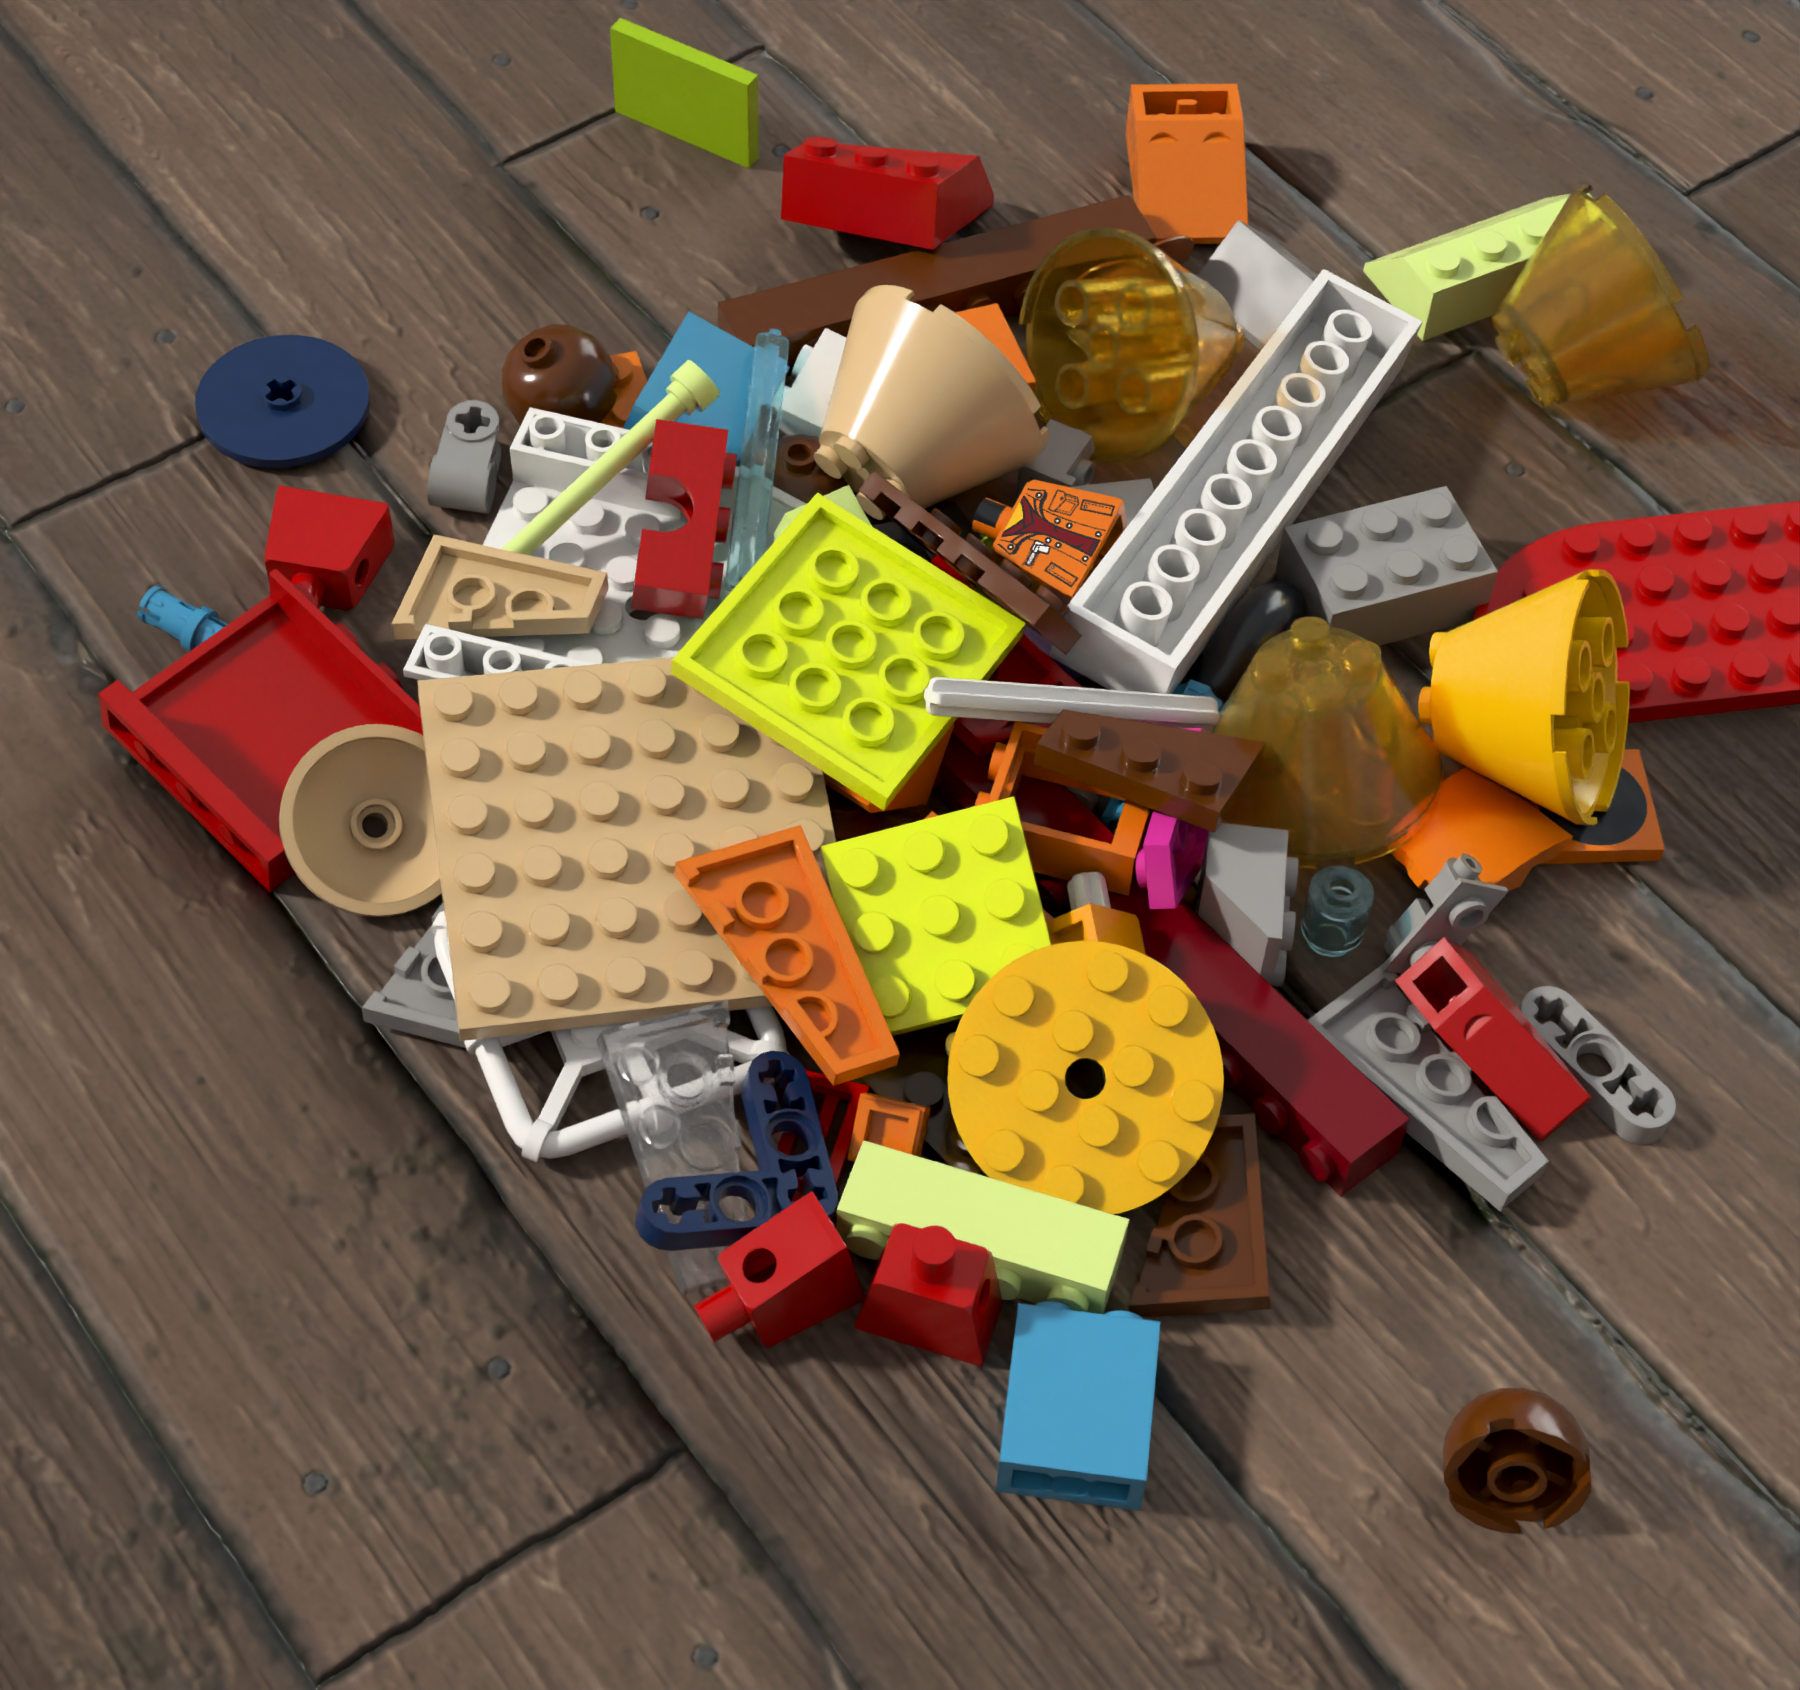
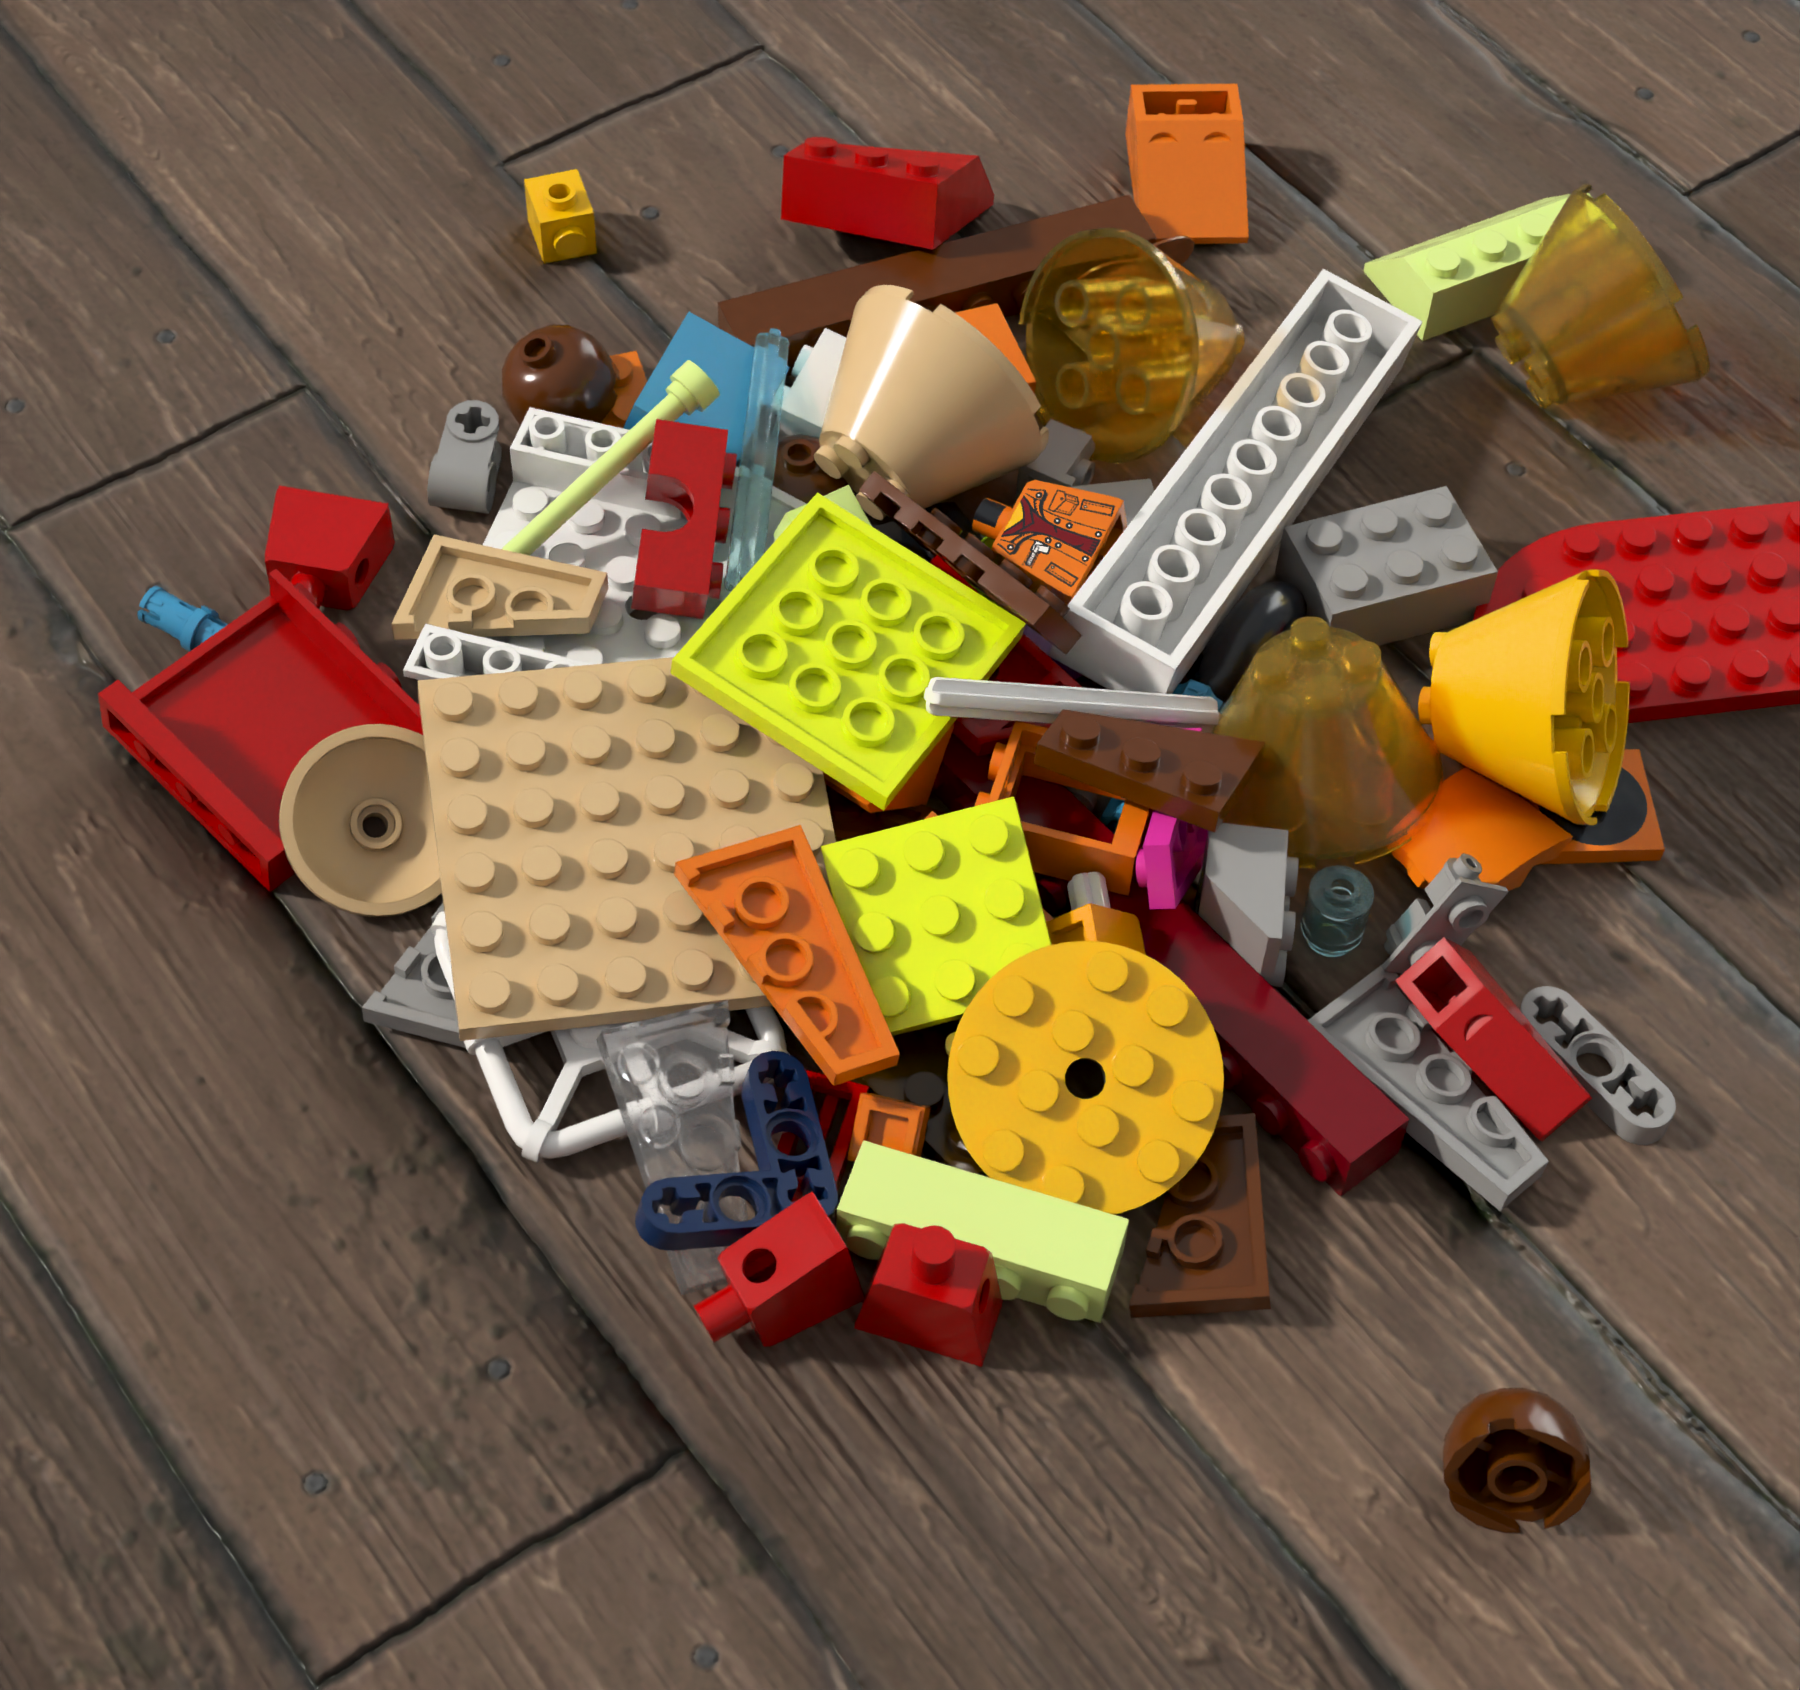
(282, 401): dark blue piece -> none
(560, 216): none -> yellow brick
(685, 92): lime tile -> none
(1079, 1406): dark azure brick -> none
(1257, 280): slope -> none

